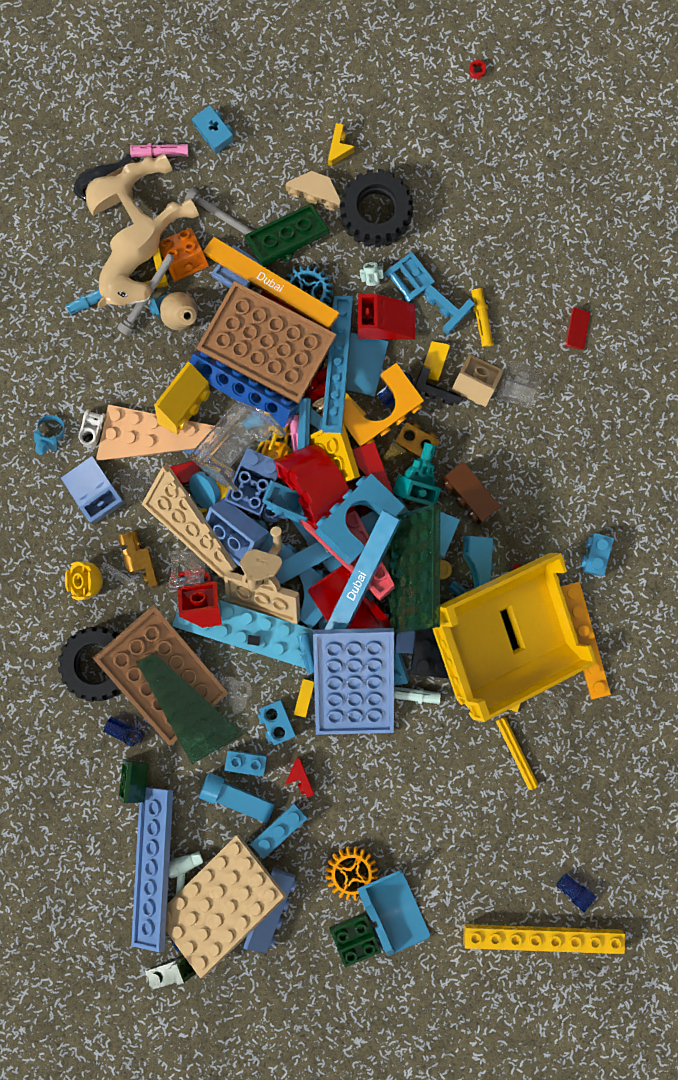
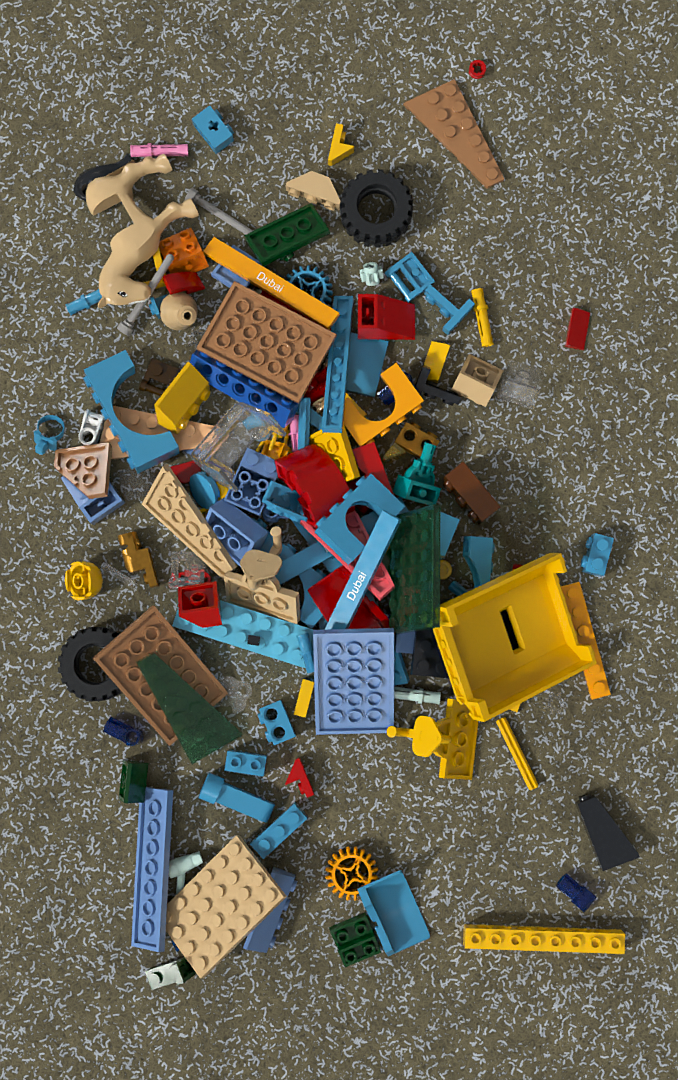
(86, 468): none -> medium nougat plate
(142, 449): none -> dark azure arch
(159, 372): none -> dark brown plate
(182, 282): none -> red slope
(448, 738): none -> yellow plate
(452, 123): none -> medium nougat wing
(605, 836): none -> black slope

